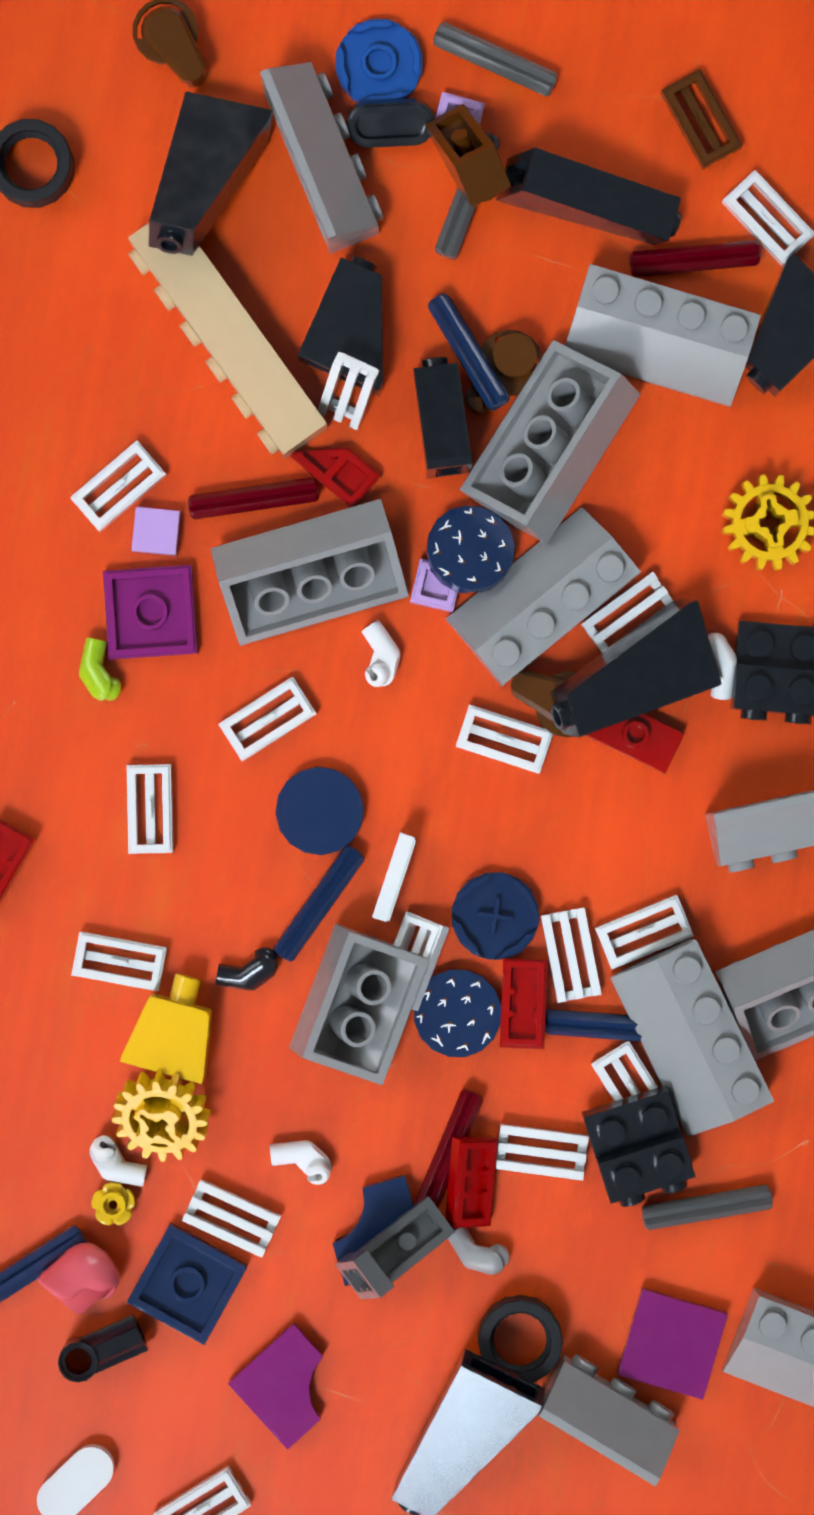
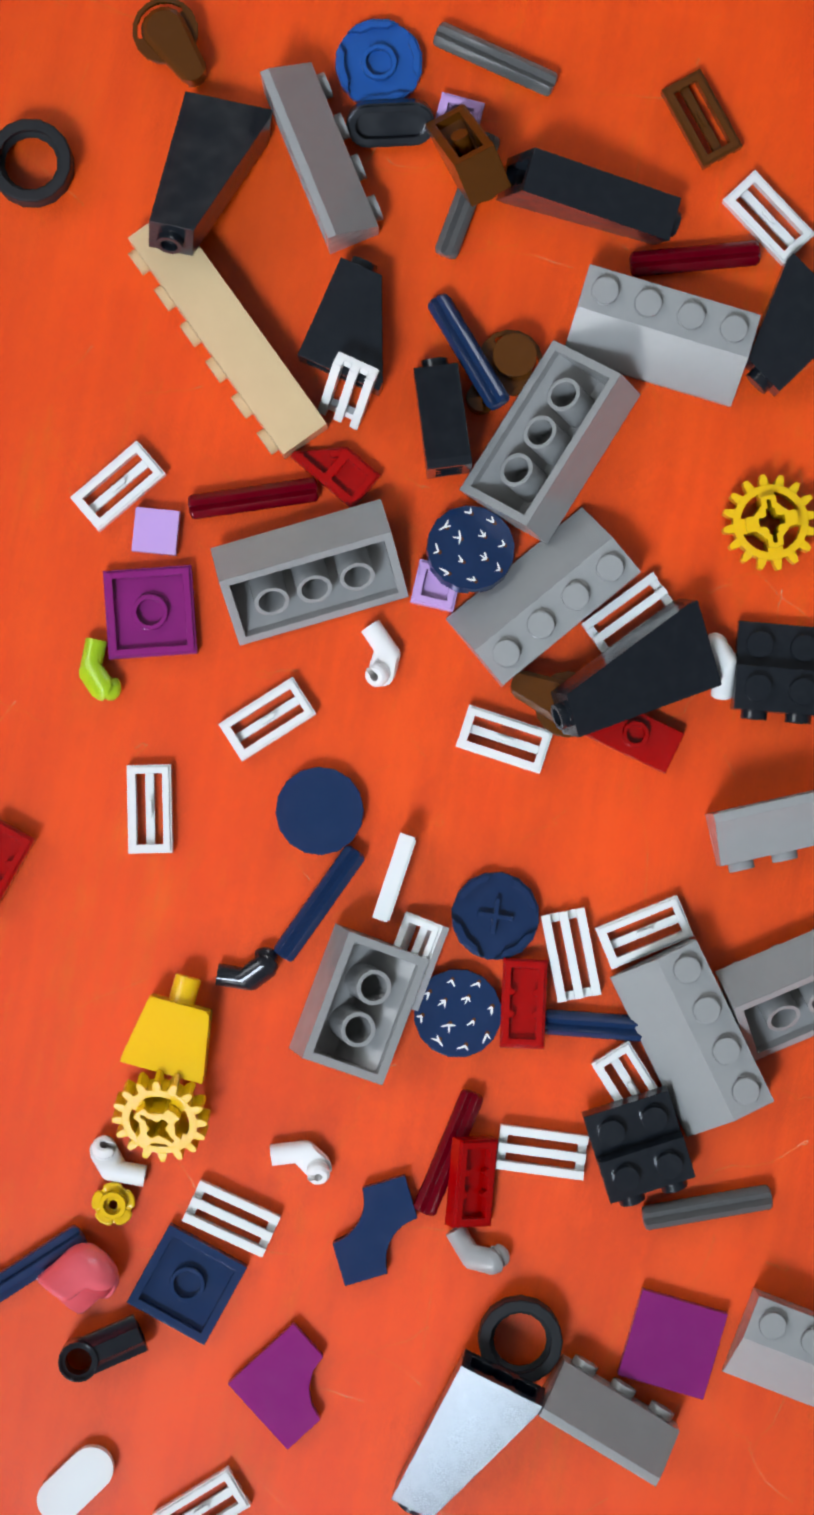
(82, 953): white tile -> none
(395, 1250): dark grey bracket -> none

